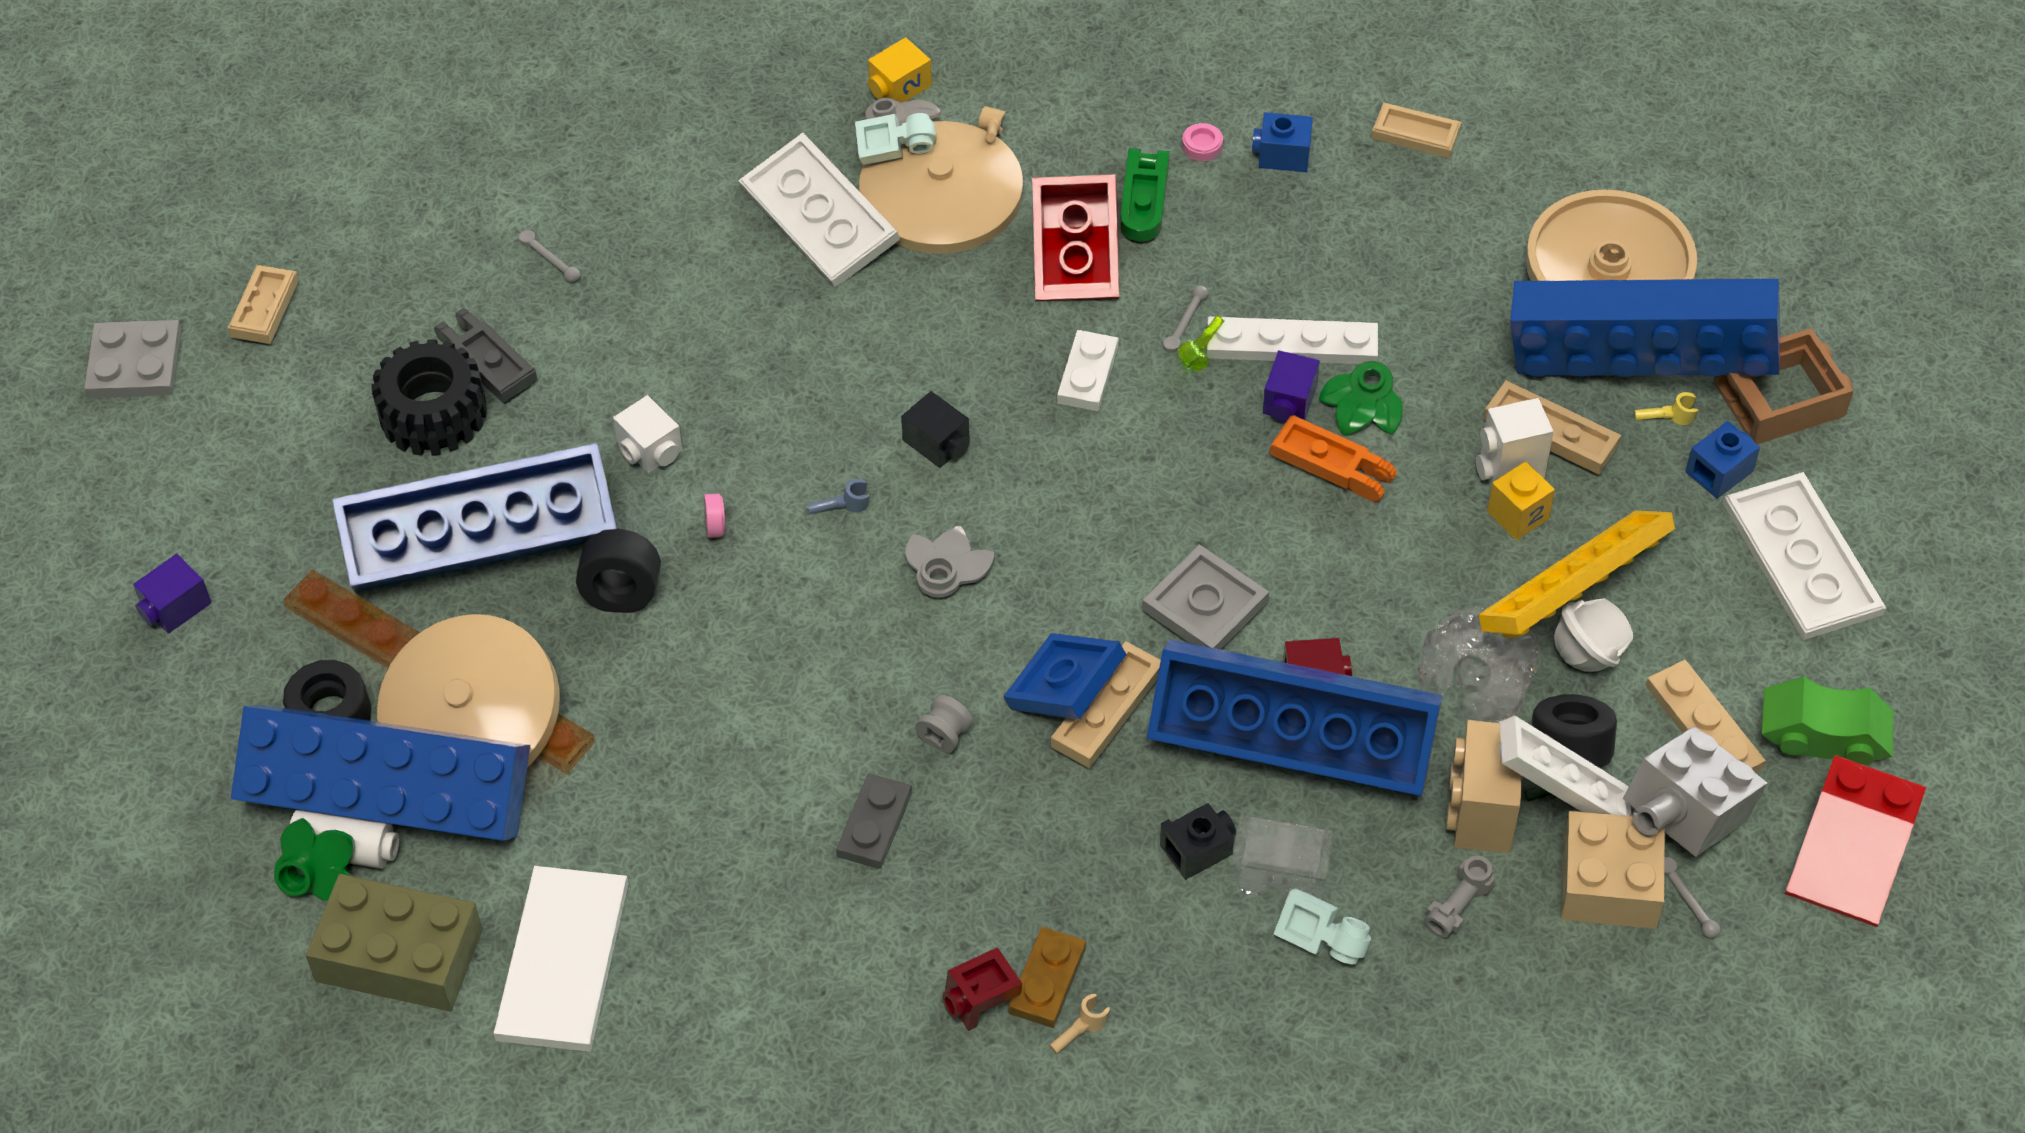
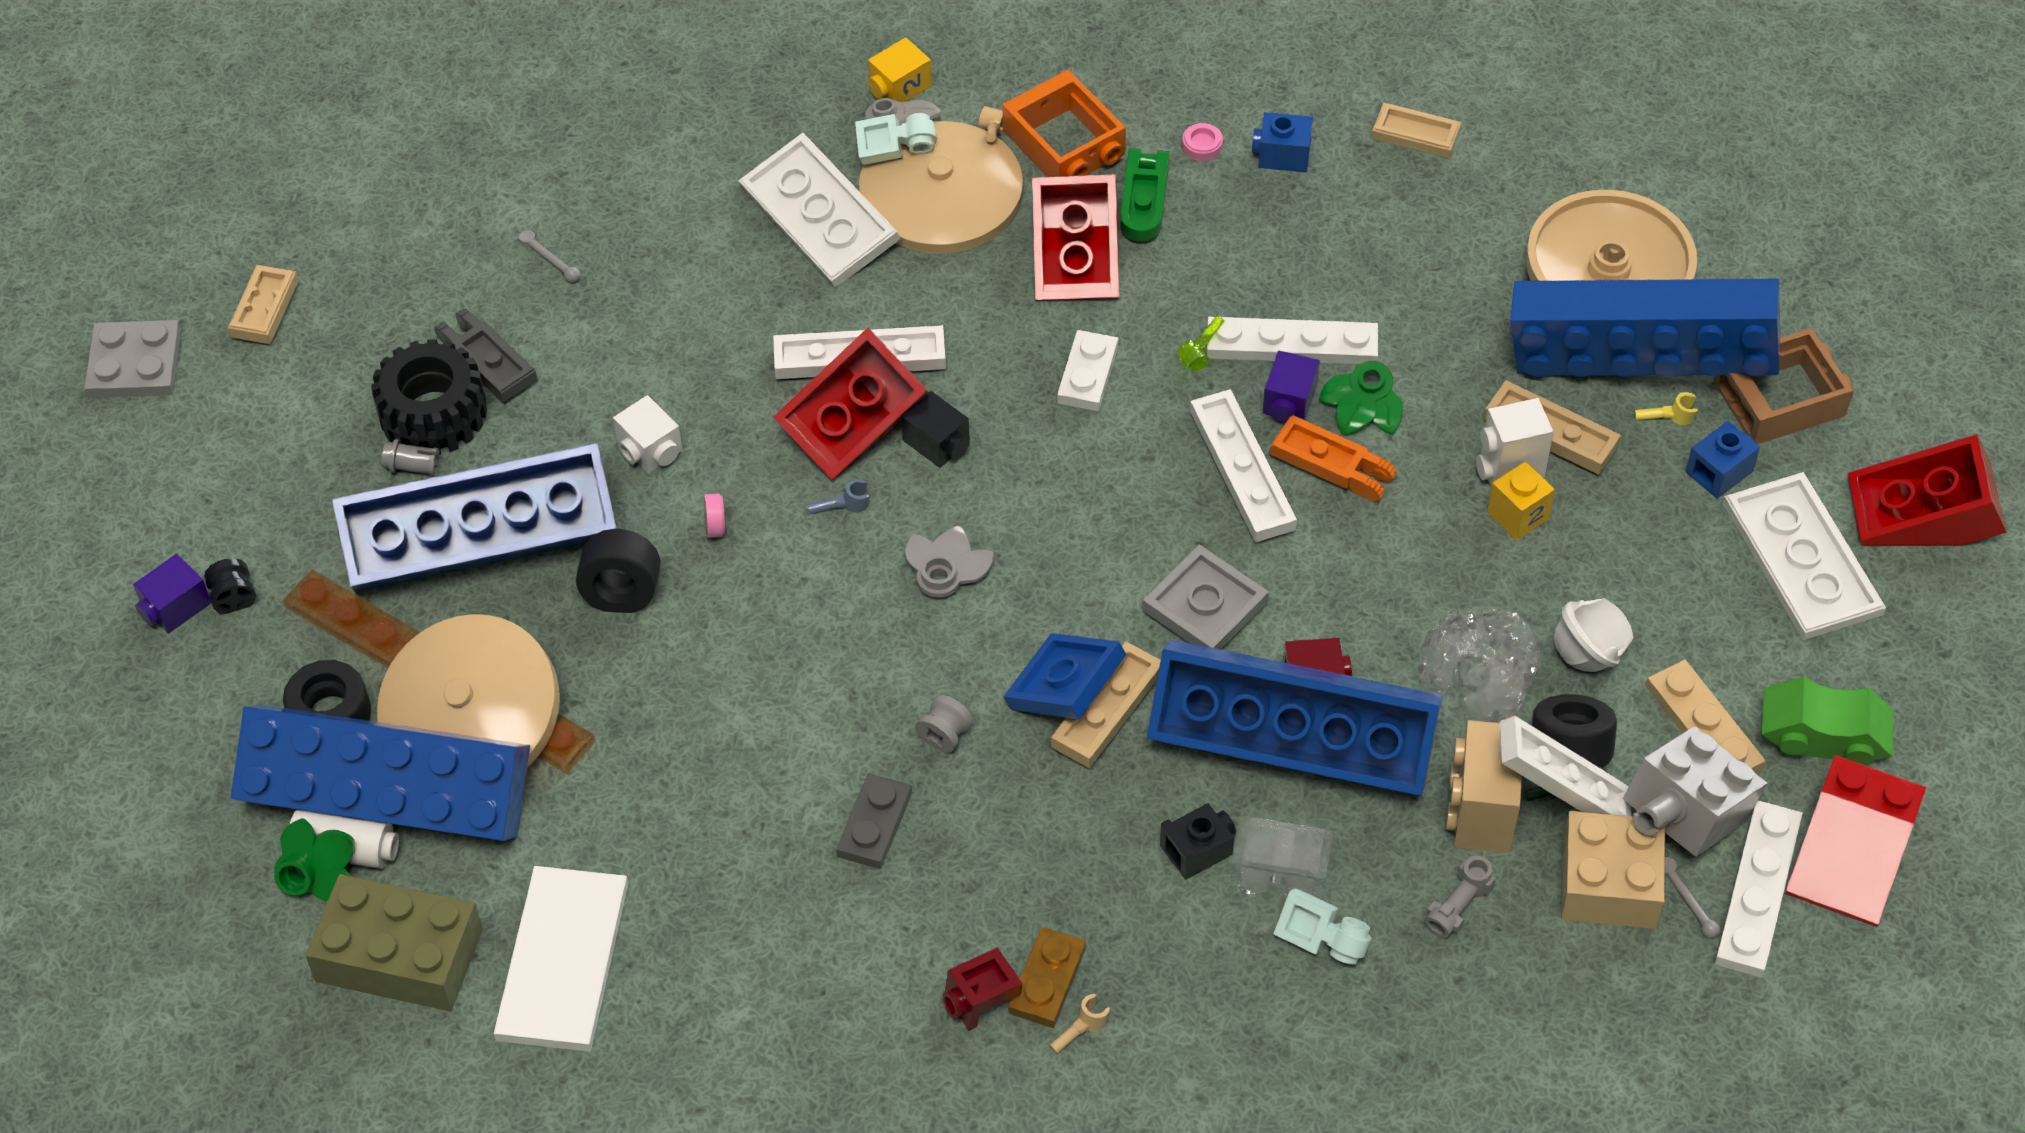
(229, 585): none -> black wheel
(409, 458): none -> light grey pin
(811, 352): none -> white plate
(851, 404): none -> red slope
(1060, 95): none -> orange window
(1172, 343): light grey hinge -> none
(1243, 466): none -> white plate
(1576, 573): yellow plate -> none
(1758, 889): none -> white plate
(1929, 497): none -> red slope

